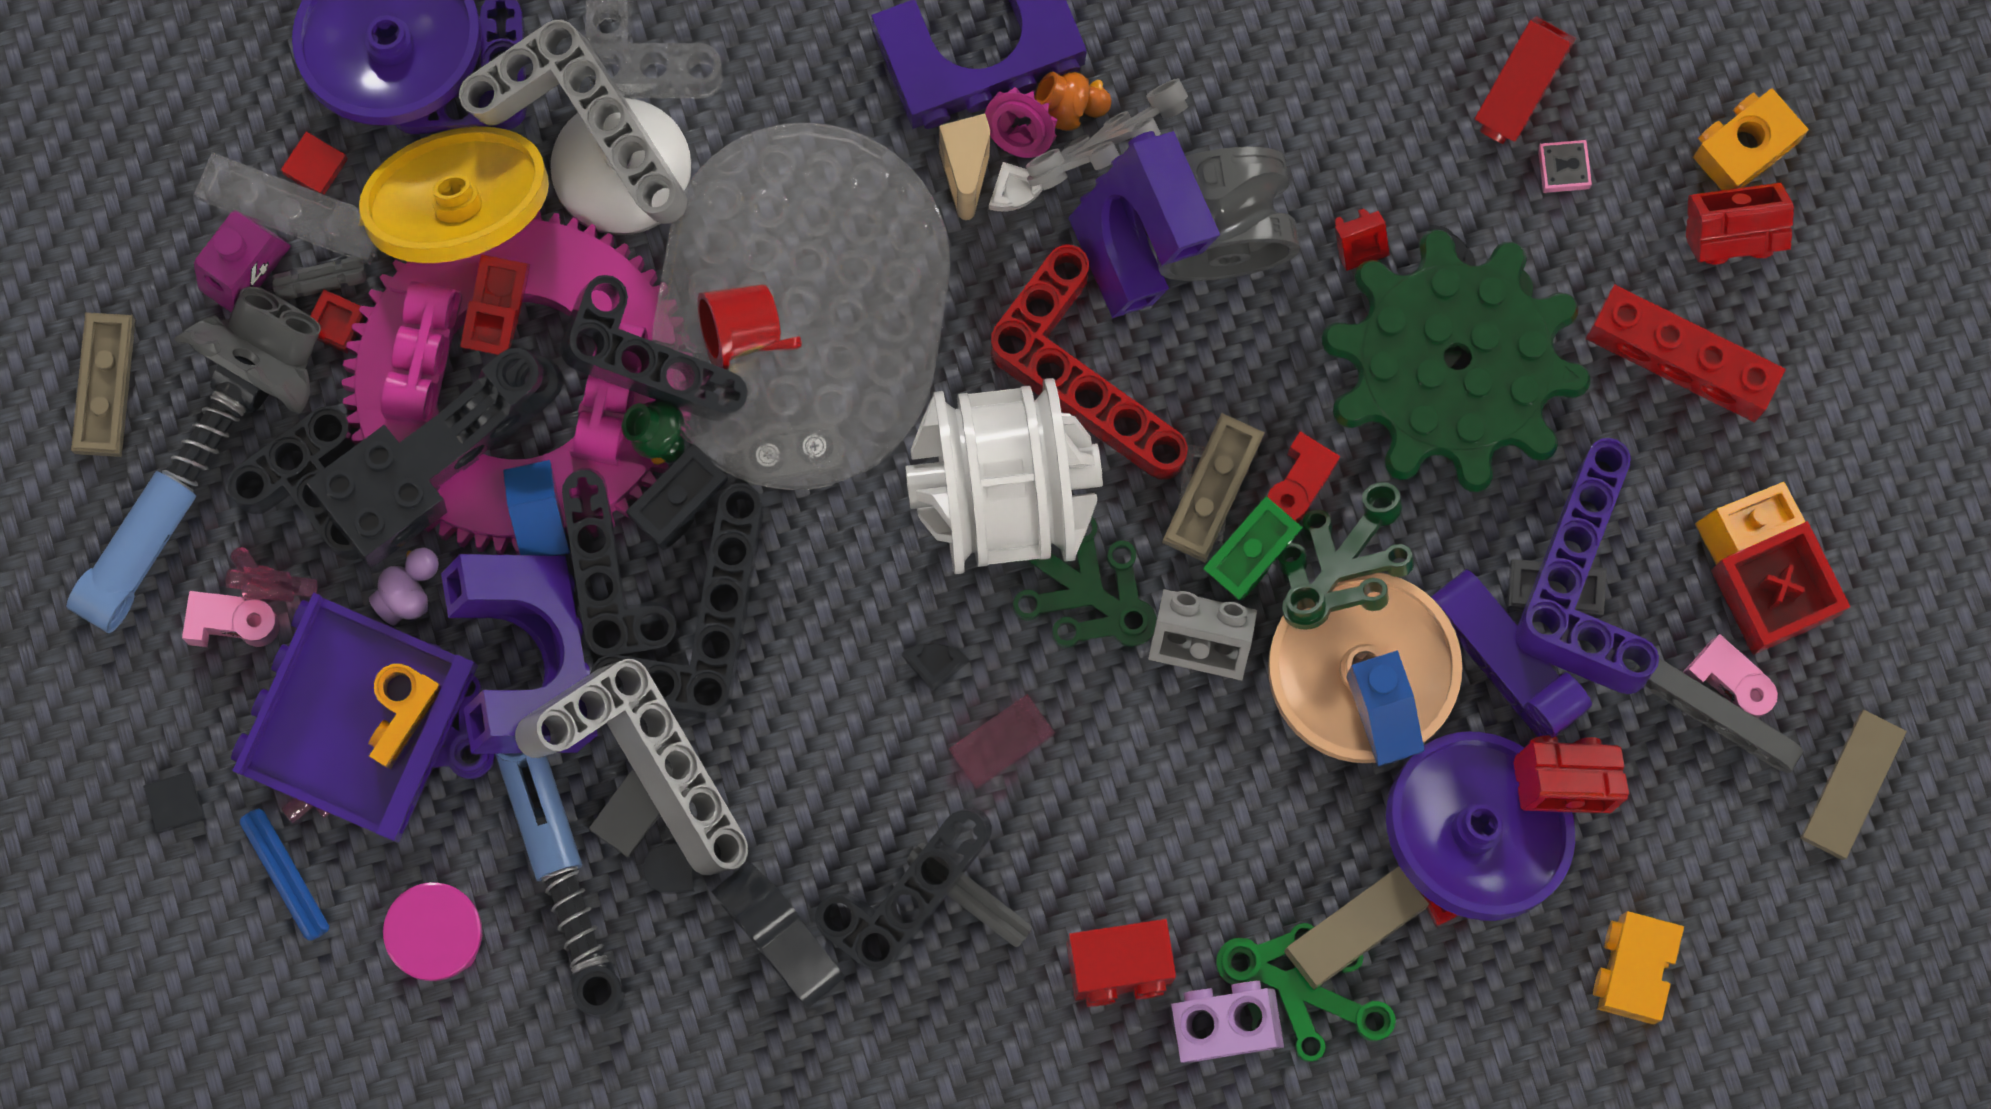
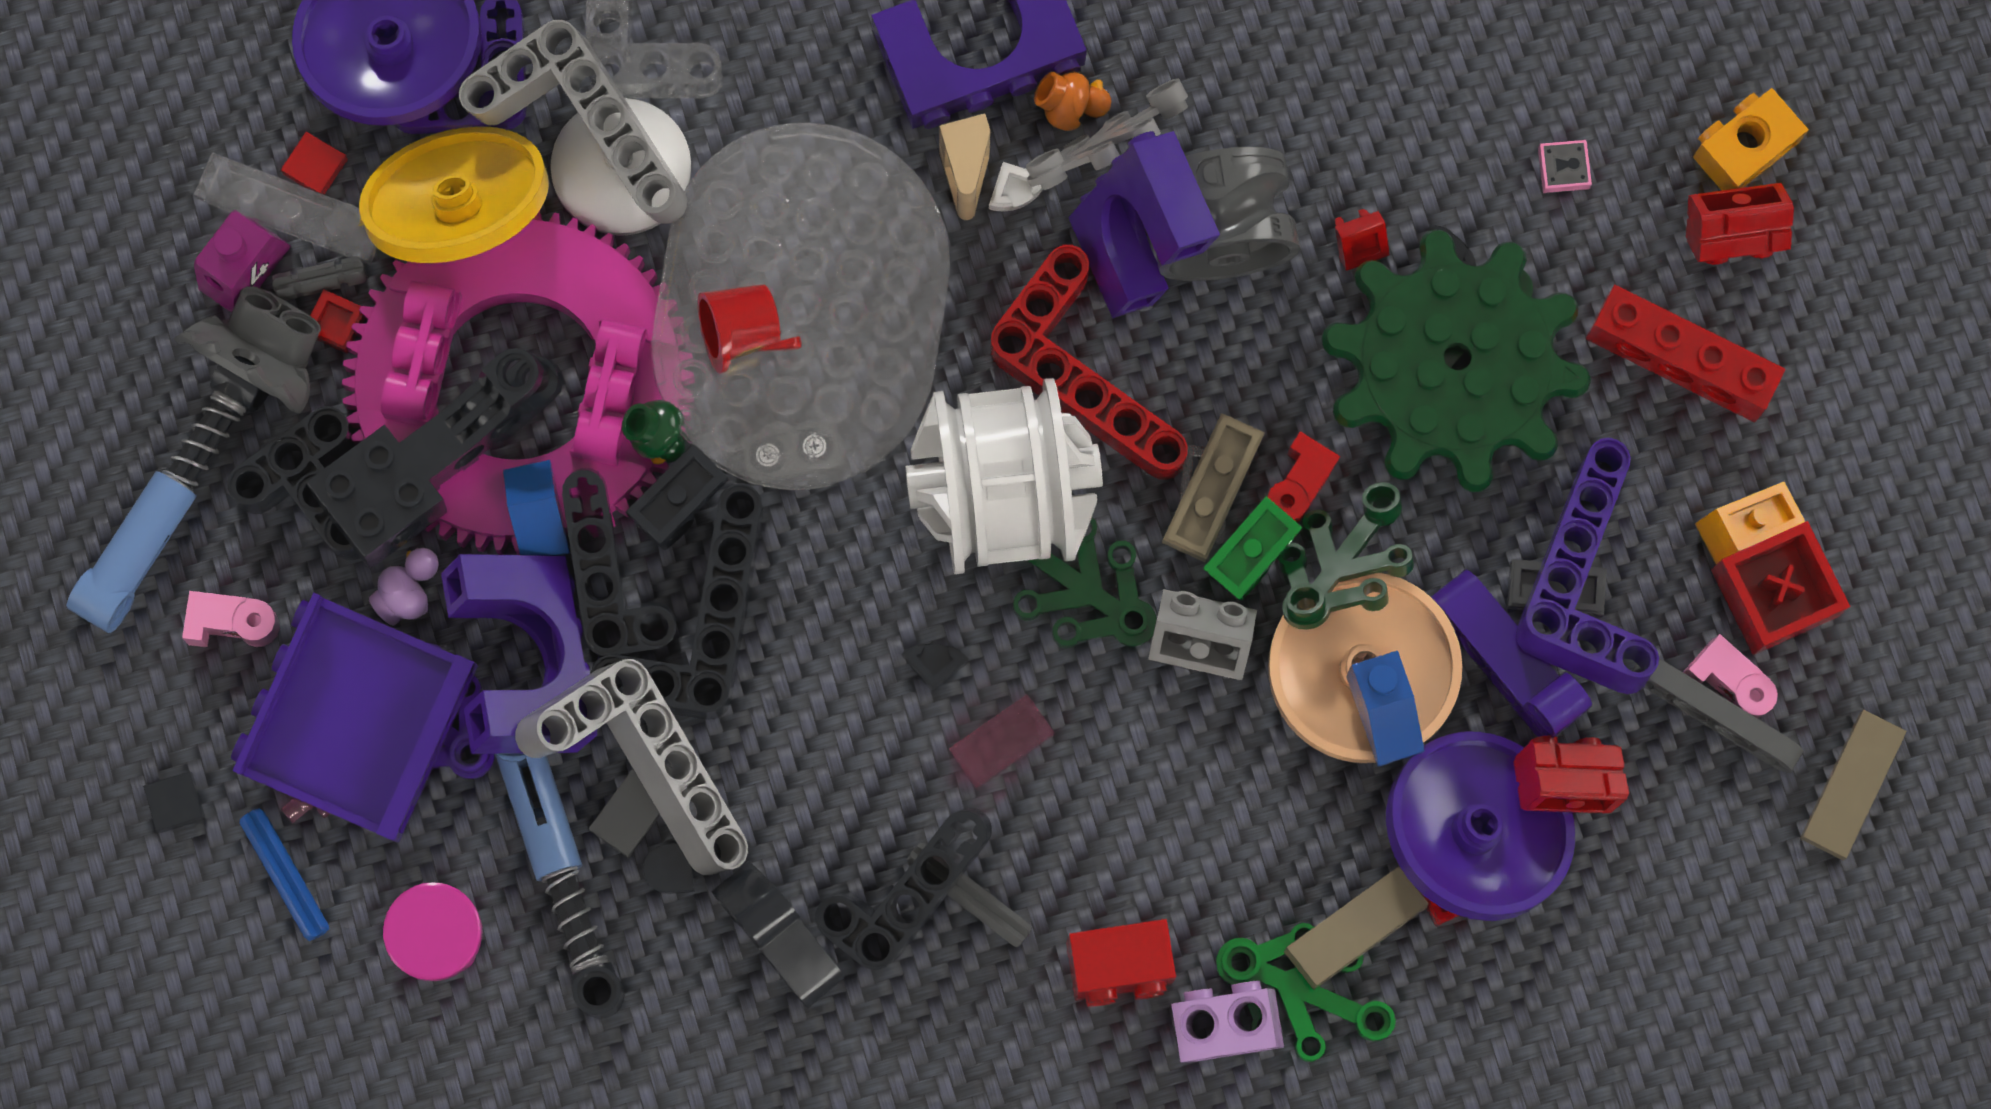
(103, 384): dark tan tile -> none
(264, 582): clear pink piece -> none
(392, 737): light orange plate -> none
(495, 305): red slope -> none
(655, 358): black beam -> none
(1021, 140): dark pink gear -> none
(1524, 80): red slope -> none
(1636, 965): light orange brick -> none

